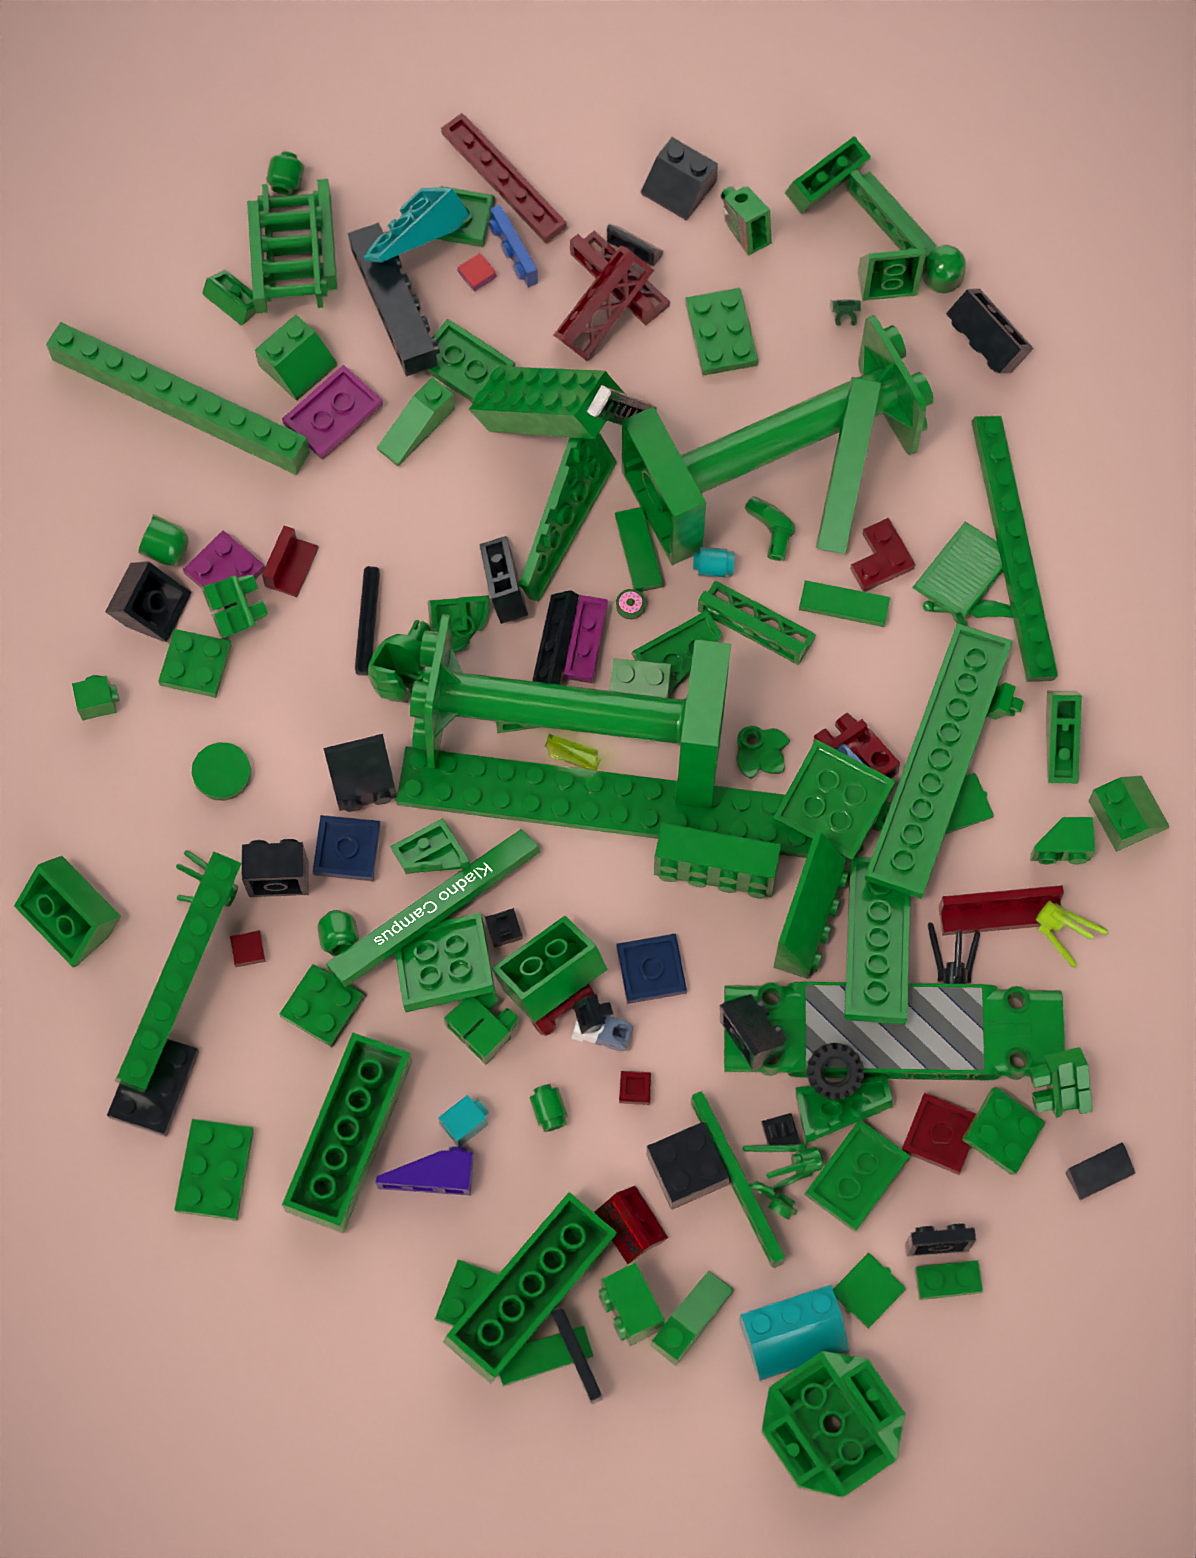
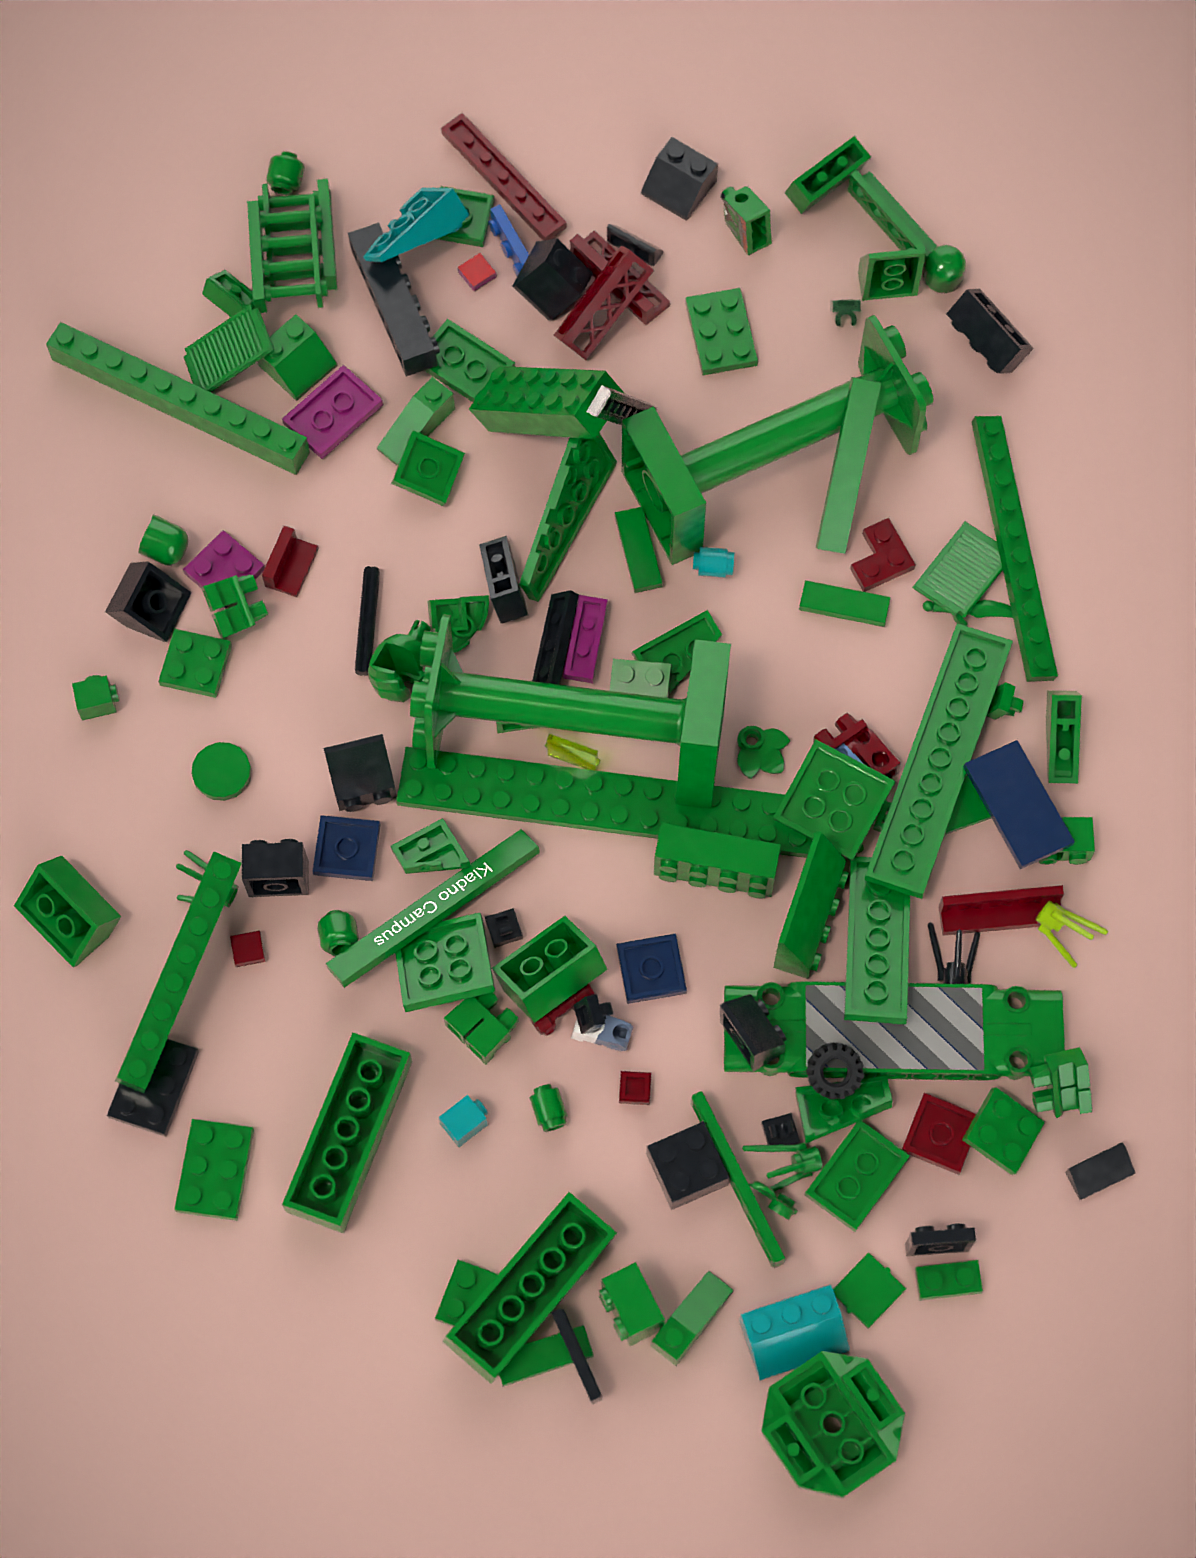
(228, 349): none -> green window
(321, 1005): green plate -> none
(428, 468): none -> green hinge
(437, 1173): dark purple slope -> none
(552, 278): none -> black slope
(630, 604): tile -> none
(633, 1222): dark red panel -> none
(754, 627): green fence -> none
(776, 522): green arm -> none
(1018, 804): none -> dark blue tile
(1127, 811): green slope -> none

